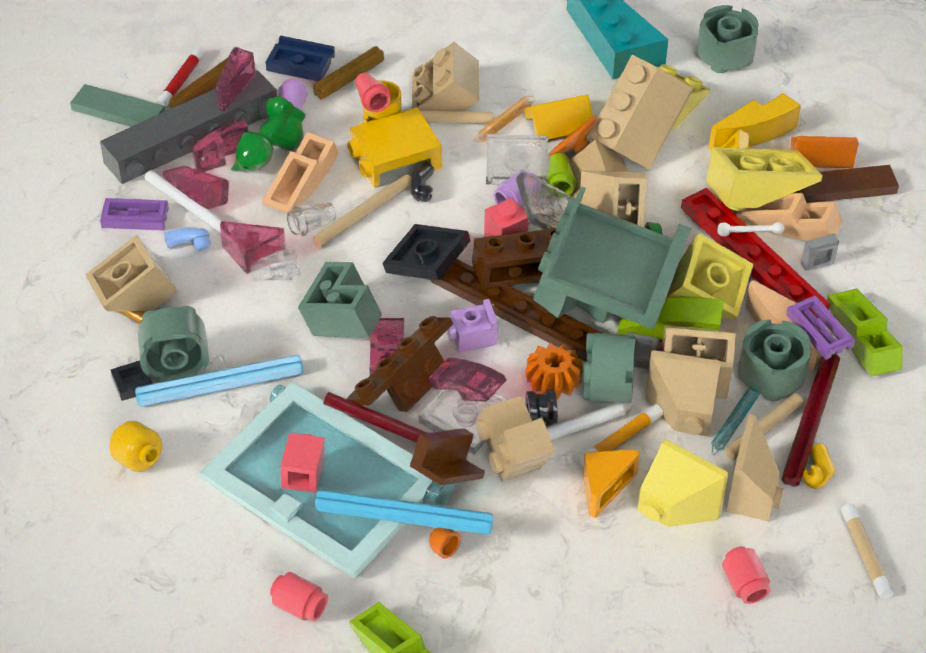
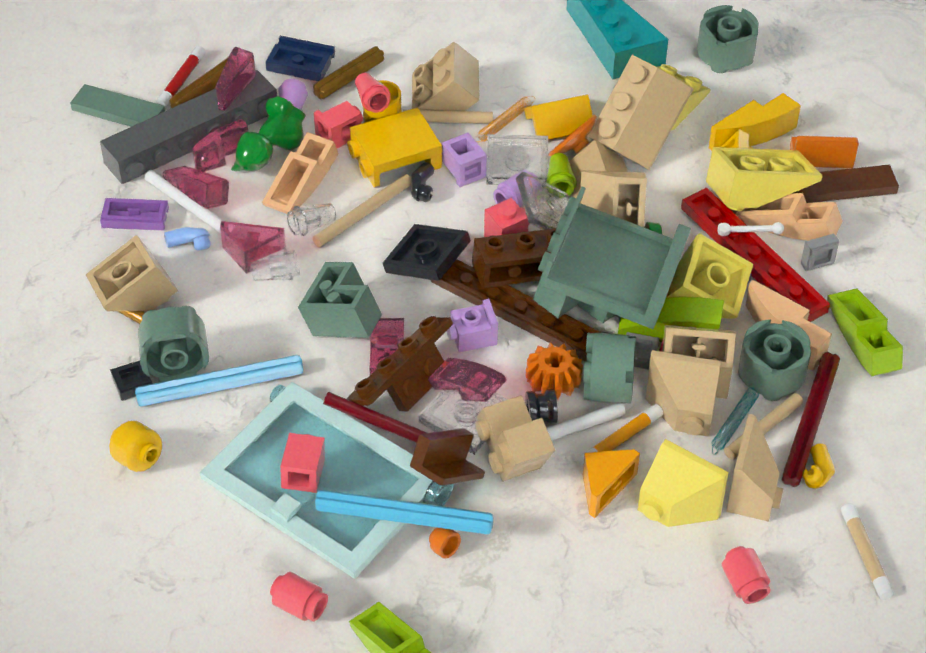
(336, 123): none -> coral brick
(464, 159): none -> lavender brick
(816, 327): medium lavender tile -> none

